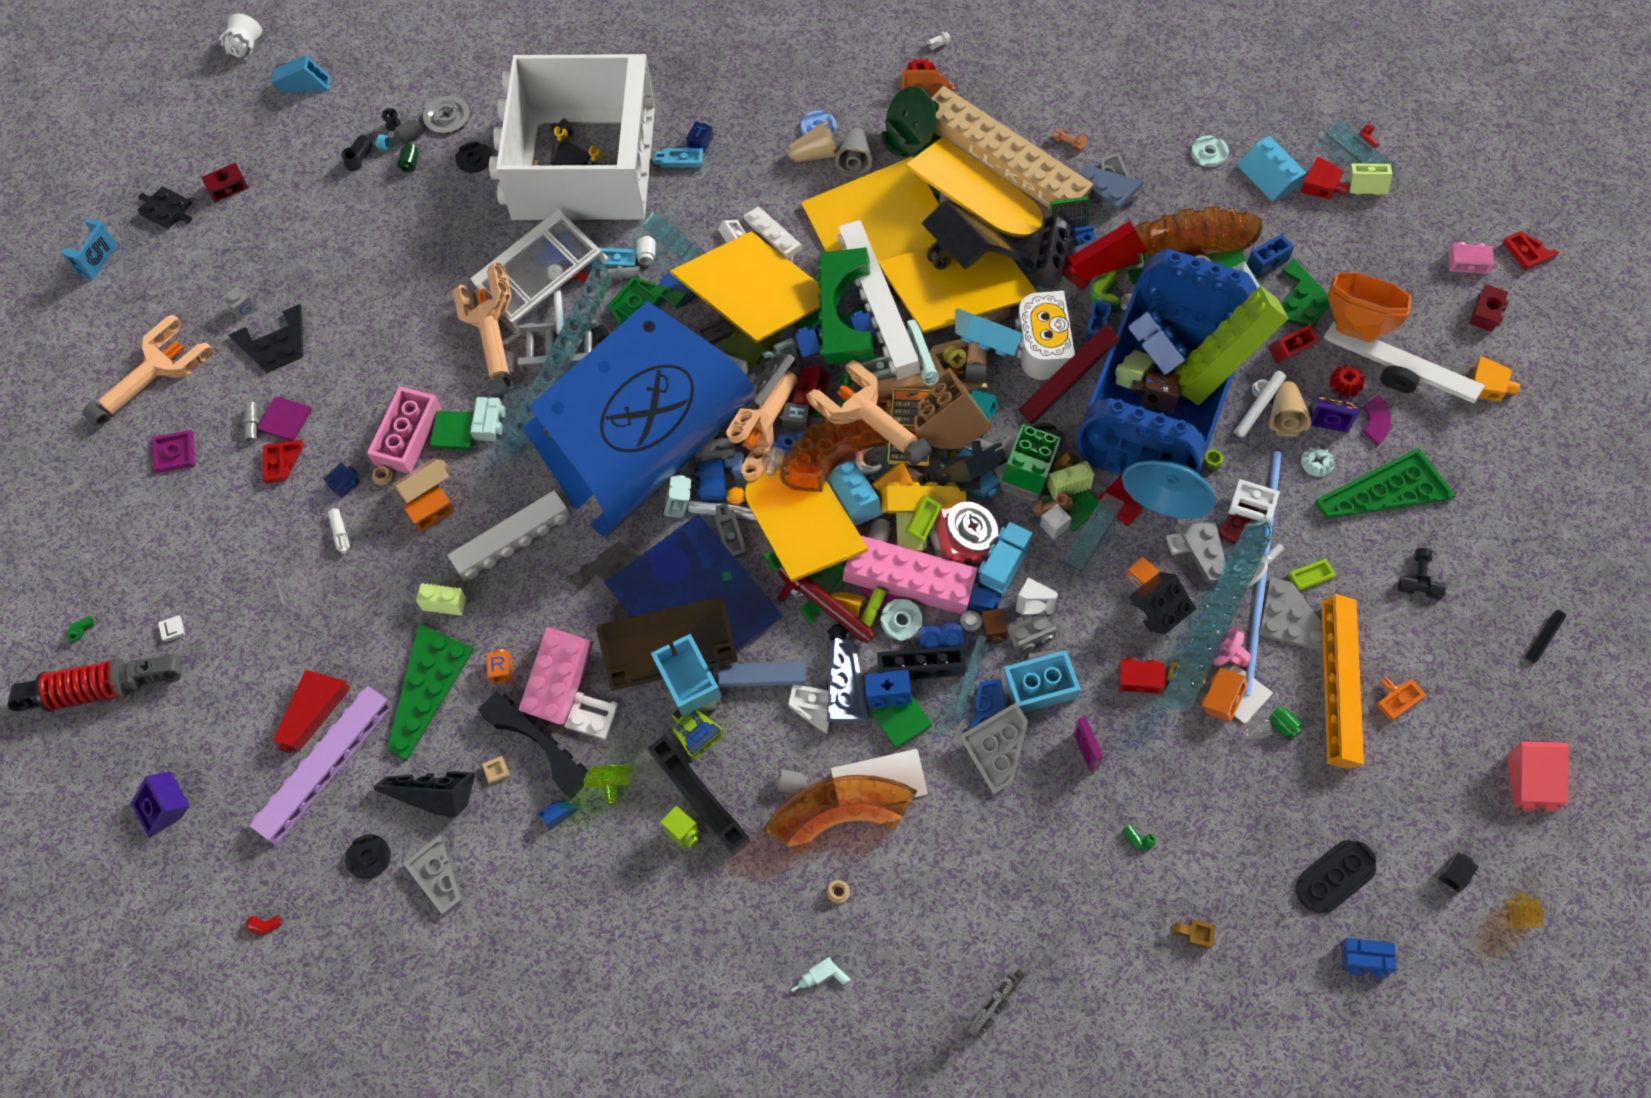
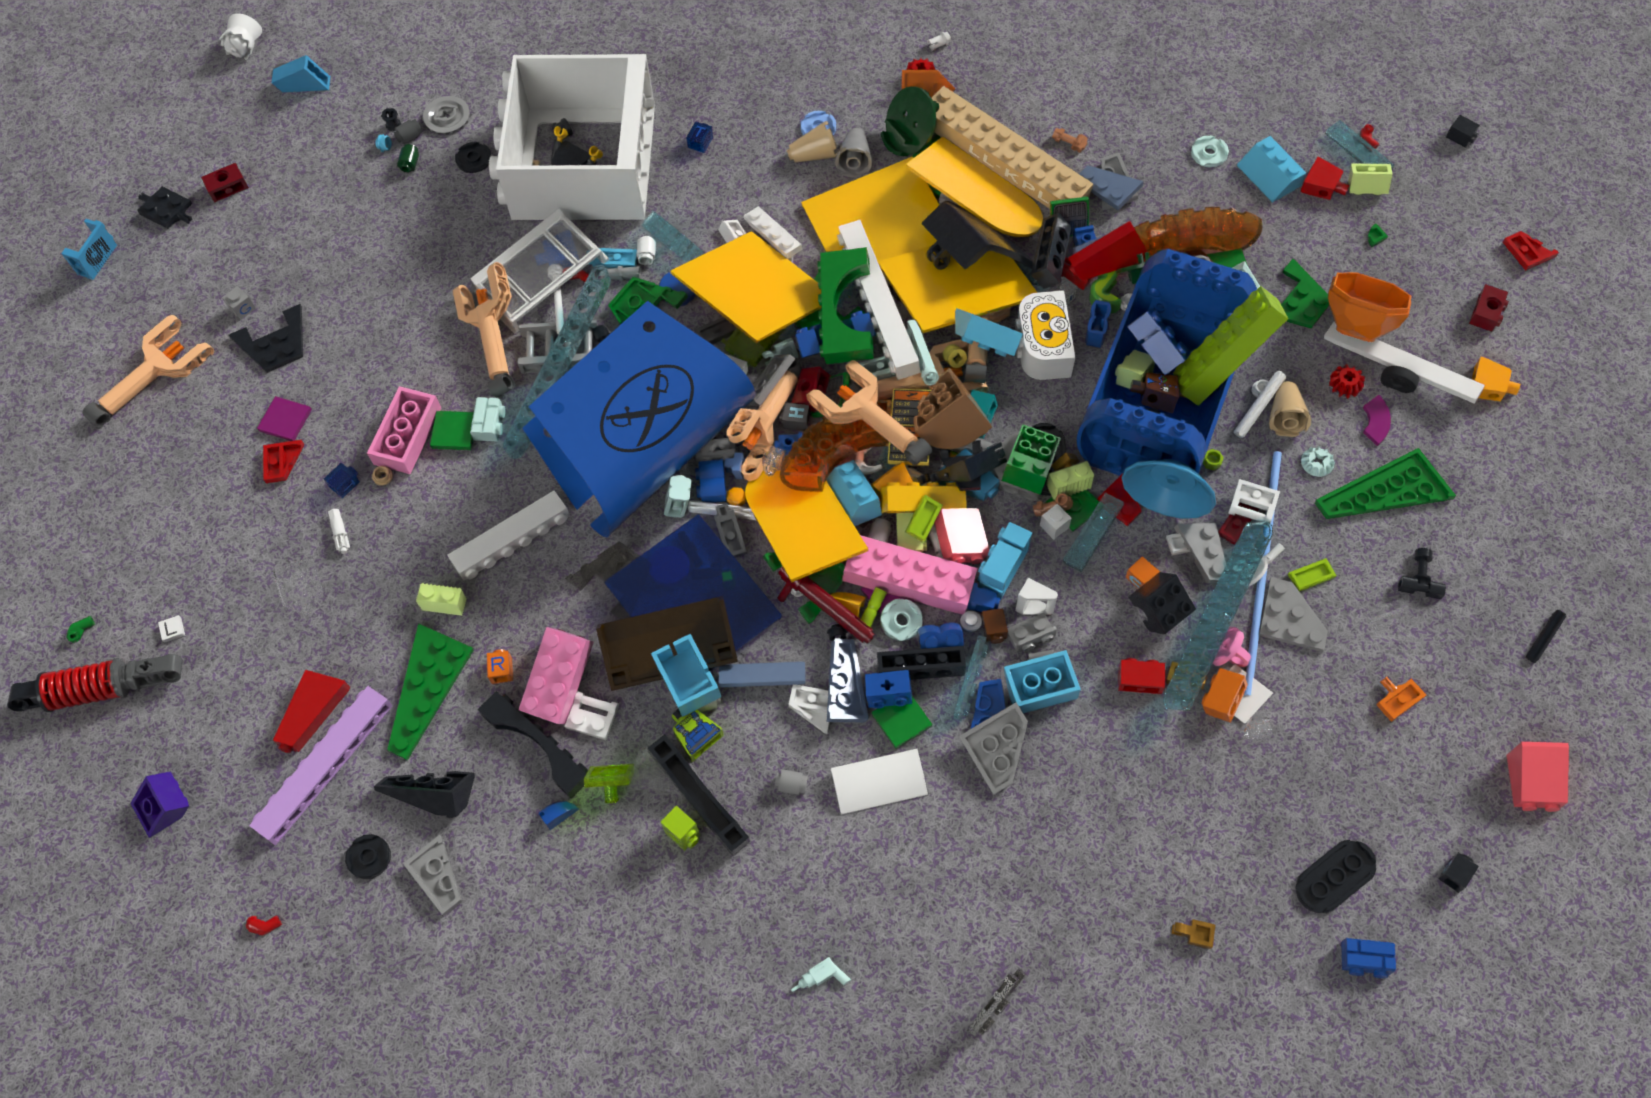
(173, 451): magenta tile -> none
(250, 422): light grey pin -> none
(354, 155): black piece -> none
(421, 479): tan brick -> none
(429, 508): orange brick -> none
(495, 770): tan tile -> none
(679, 158): medium azure hinge -> none
(837, 802): clear orange brick -> none
(838, 884): tan plate -> none
(977, 516): gear -> none
(1069, 374): dark red tile -> none
(1088, 744): magenta tile -> none
(1138, 841): green arm -> none
(1270, 255): blue brick -> none
(1286, 723): green brick -> none
(1293, 344): red brick -> none
(1333, 413): dark purple slope -> none
(1342, 682): light orange brick -> none
(1376, 235): none -> green tile
(1463, 131): none -> black brick
(1471, 258): bright pink brick -> none
(1524, 912): clear yellow brick -> none

